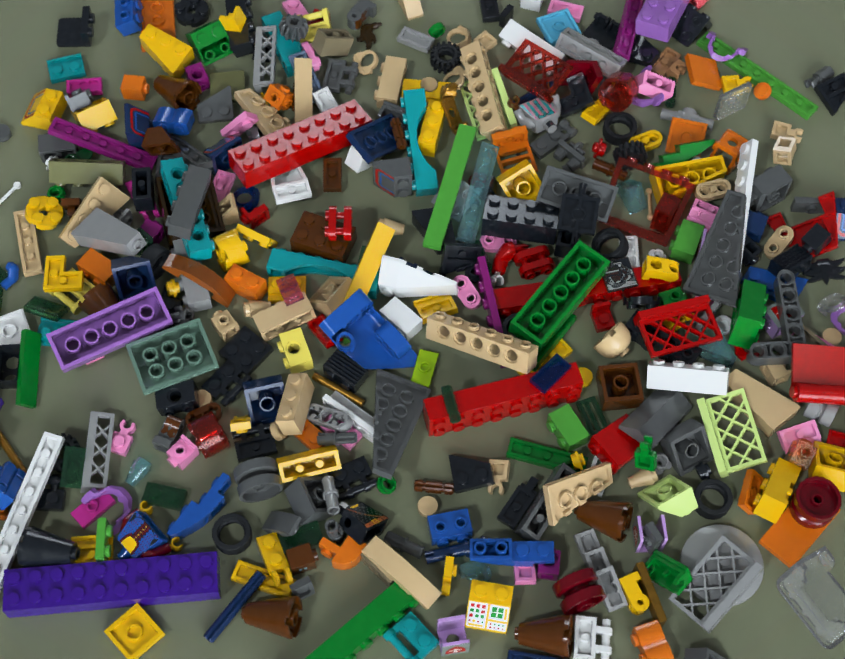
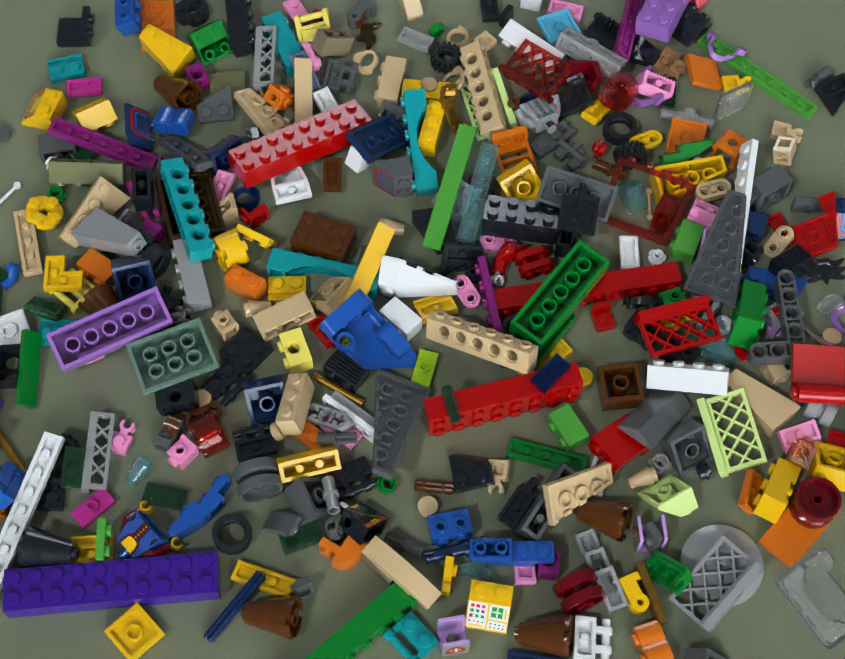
(70, 205): reddish brown tile -> none
(79, 99): brick -> none
(123, 497): medium lavender helmet -> none
(134, 87): orange brick -> none
(159, 142): reddish brown slope -> none
(172, 288): yellow plate -> none
(189, 202): dark grey brick -> none
(202, 276): dark orange slope -> none
(234, 21): yellow panel -> none
(239, 124): bright pink plate -> none
(240, 424): yellow plate -> none
(274, 557): yellow hinge -> none
(289, 289): clear pink slope -> none
(293, 27): dark grey gear -> none
(301, 558): reddish brown brick -> none
(331, 230): red brick -> none
(398, 133): reddish brown axle -> none
(578, 460): yellow plate -> none
(579, 404): clear green tile -> none
(606, 234): black tyre -> none
(614, 342): tan cylinder -> none
(619, 275): piece -> none
(644, 456): green plate -> none
(660, 269): yellow leg -> none
(723, 489): black tyre -> none
(762, 91): orange plate -> none
(816, 239): black brick -> none

